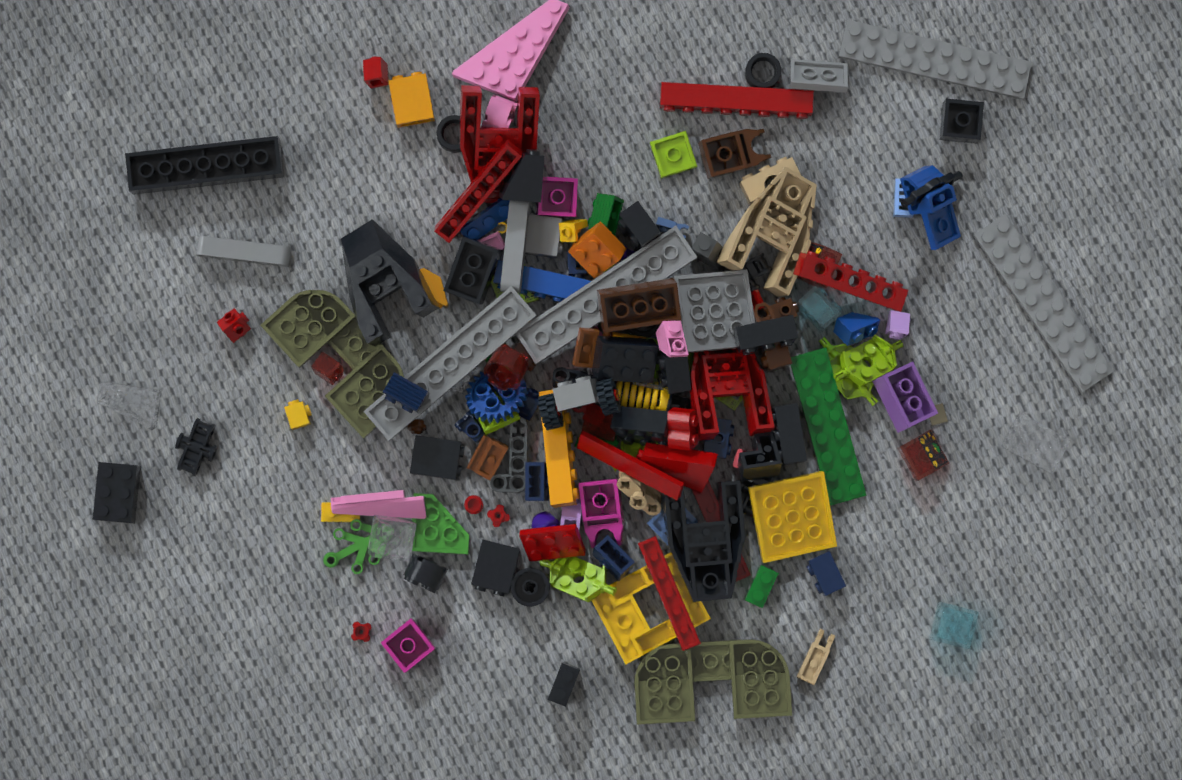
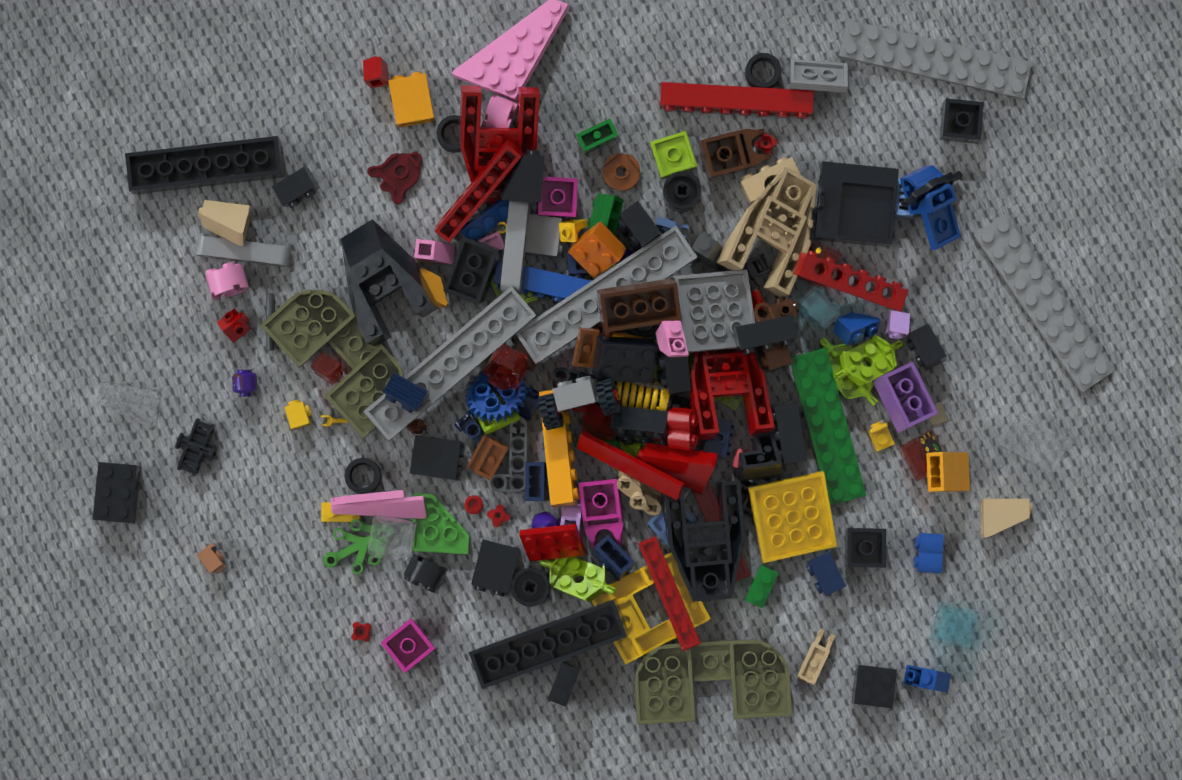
(212, 559): none -> nougat brick
(226, 220): none -> tan slope
(227, 280): none -> bright pink brick
(244, 382): none -> dark purple head
(269, 311): none -> dark grey bar
(296, 187): none -> black brick
(330, 420): none -> yellow hand
(363, 461): none -> black tyre
(398, 174): none -> dark red tile
(434, 252): none -> bright pink slope
(549, 643): none -> black brick
(597, 136): none -> green brick
(631, 174): none -> dark orange plate
(681, 181): none -> black brick
(766, 138): none -> red plate
(856, 204): none -> black piece
(865, 547): none -> black brick
(874, 686): none -> black brick
(880, 436): none -> yellow bracket
(926, 347): none -> black brick
(927, 678): none -> blue slope
(929, 553): none -> blue brick
(948, 471): none -> light orange brick
(1002, 513): none -> tan slope

